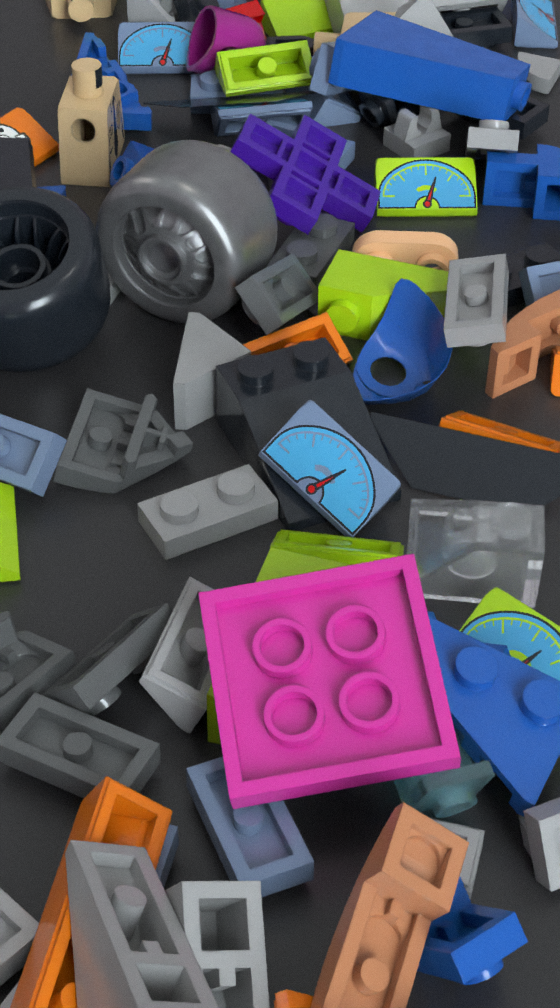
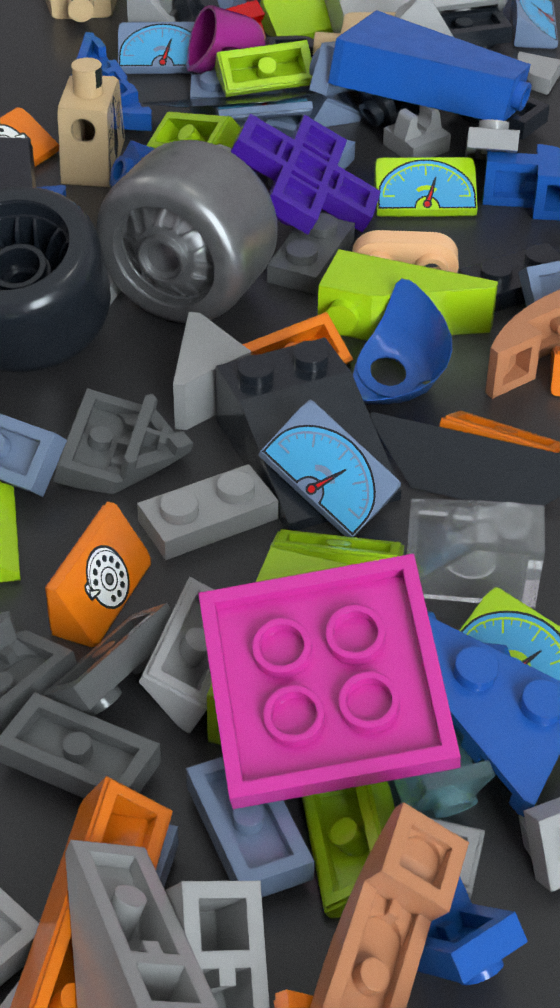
(96, 578): none -> orange slope
(200, 127): none -> lime slope
(277, 293): dark grey plate -> none
(342, 834): none -> lime slope
(476, 301): light grey plate -> none

